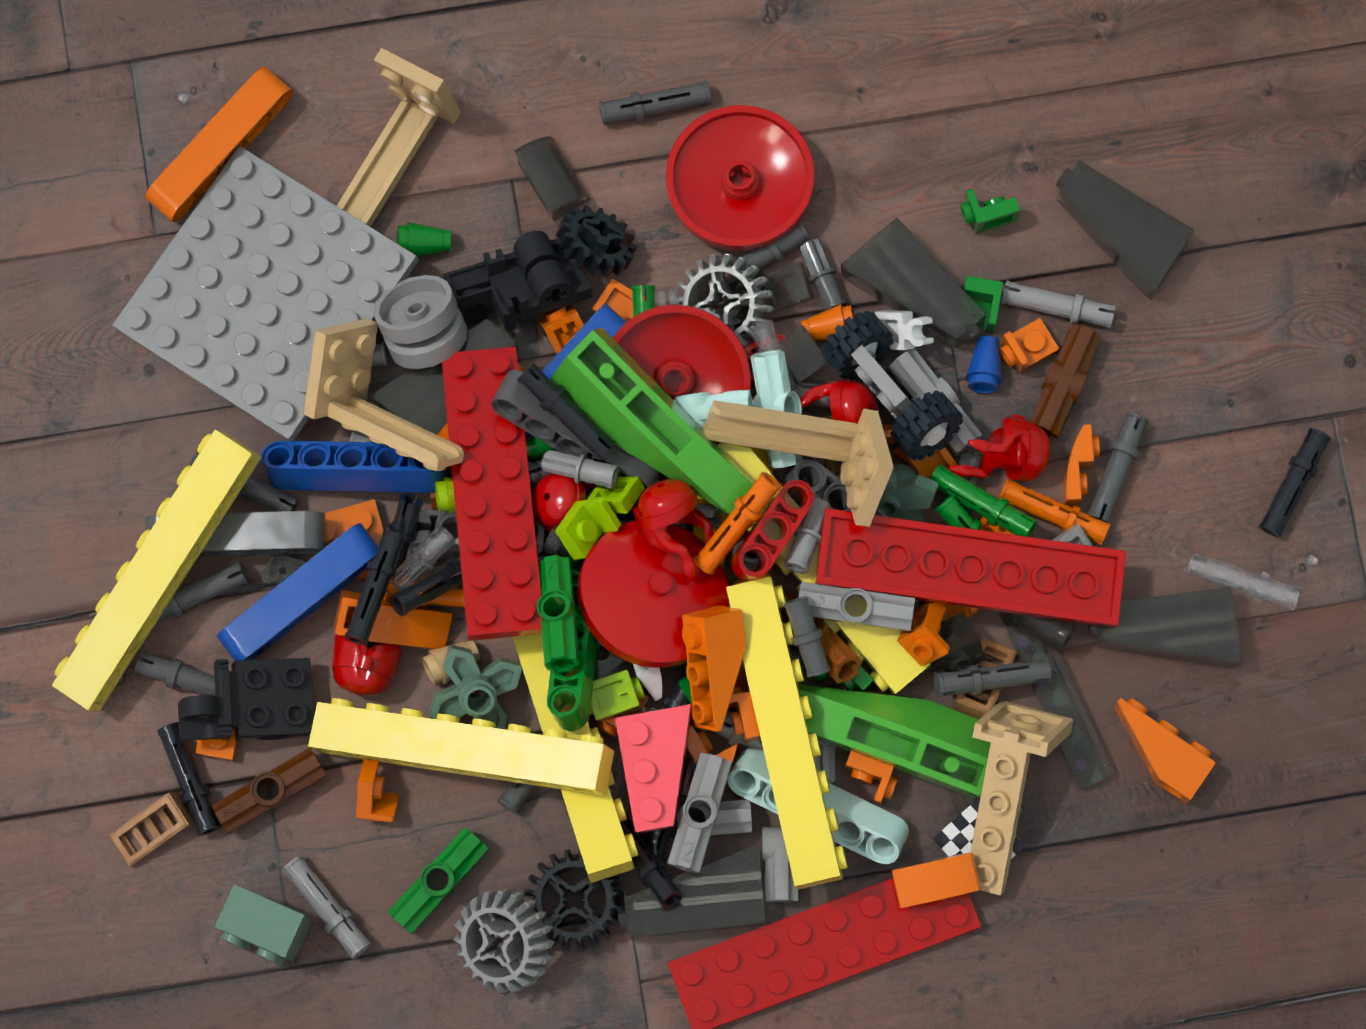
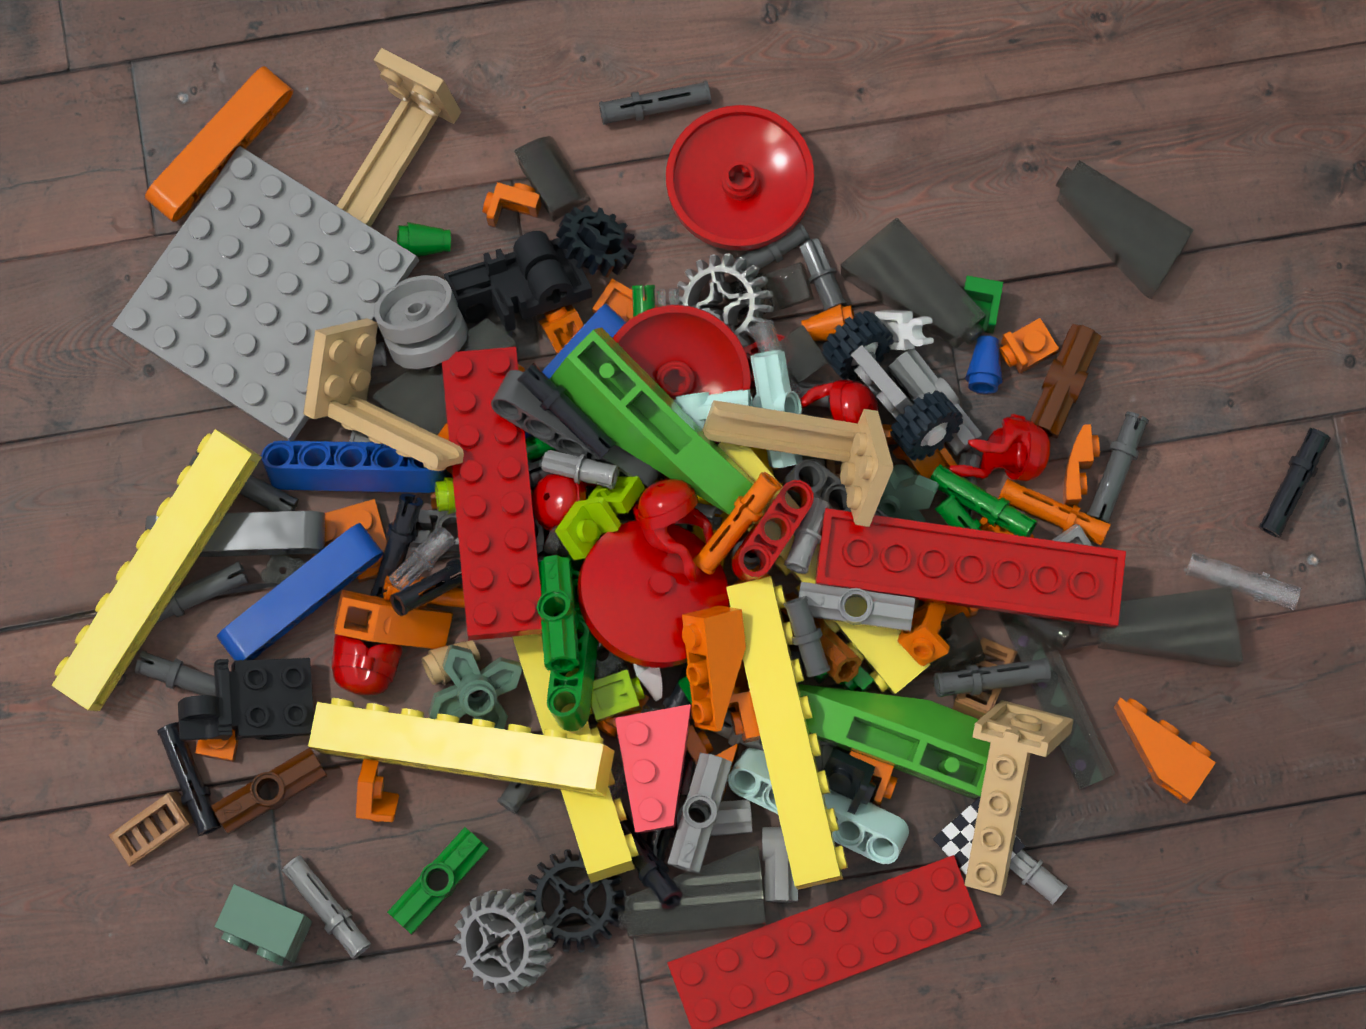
(380, 571): black pin -> none
(518, 198): none -> orange bracket
(850, 778): none -> black bracket
(936, 879): orange slope -> none
(993, 214): green bracket -> none
(1037, 876): none -> light grey axle
(1058, 304): light grey pin -> none

